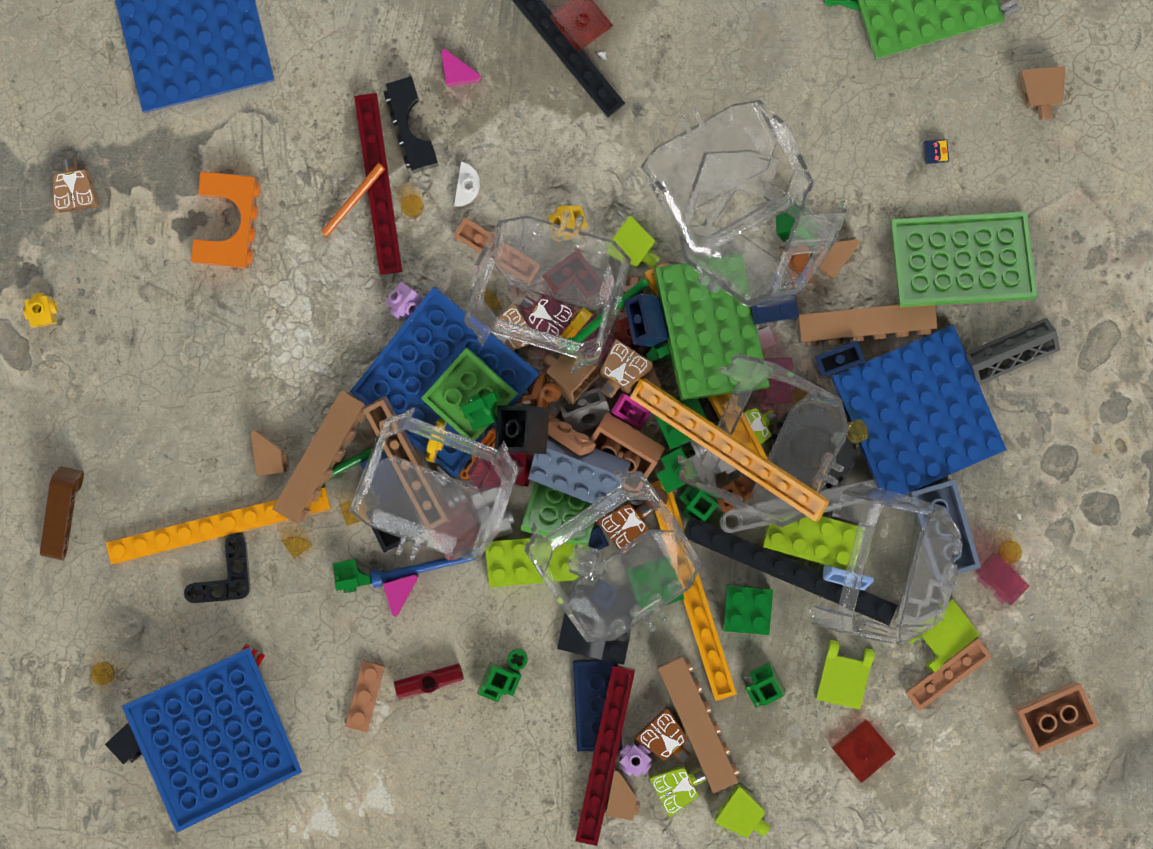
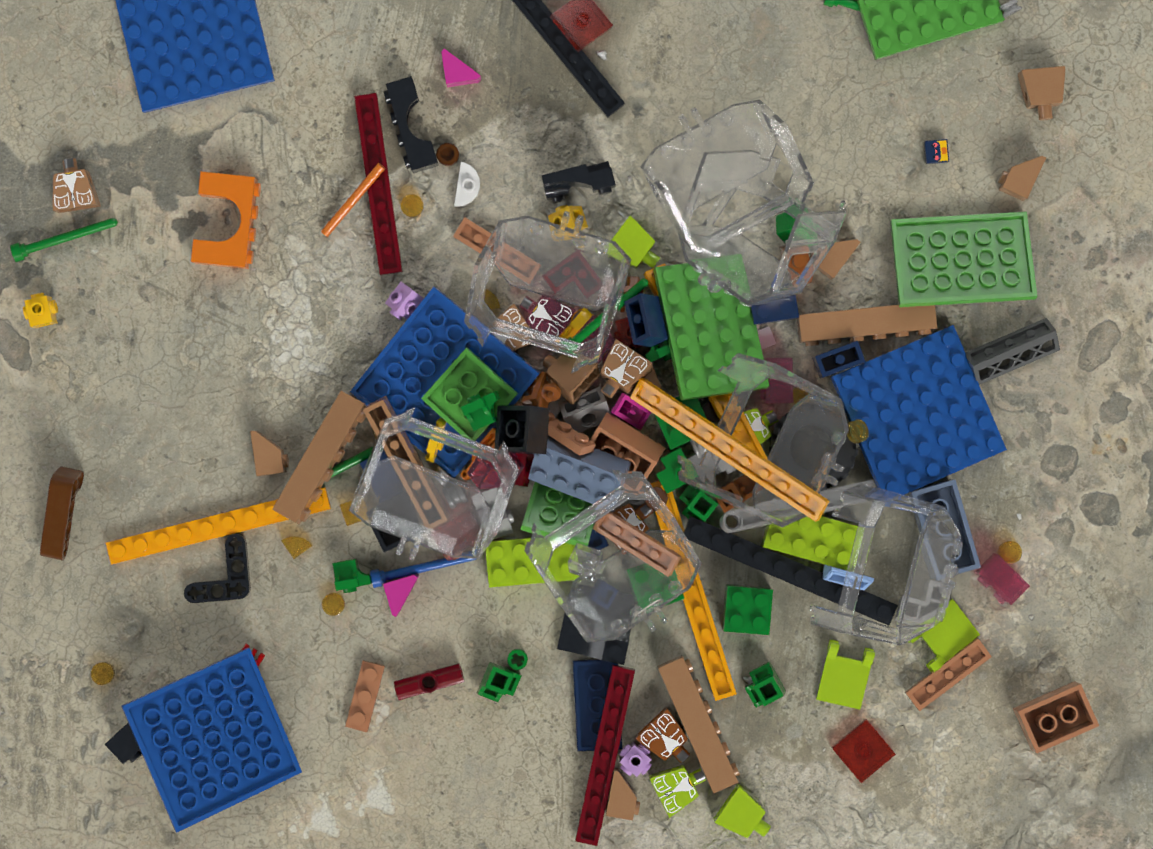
(20, 251): none -> green piece
(333, 604): none -> clear yellow tile
(447, 154): none -> reddish brown tile
(596, 177): none -> black slope
(638, 543): none -> nougat plate
(1021, 178): none -> medium nougat slope

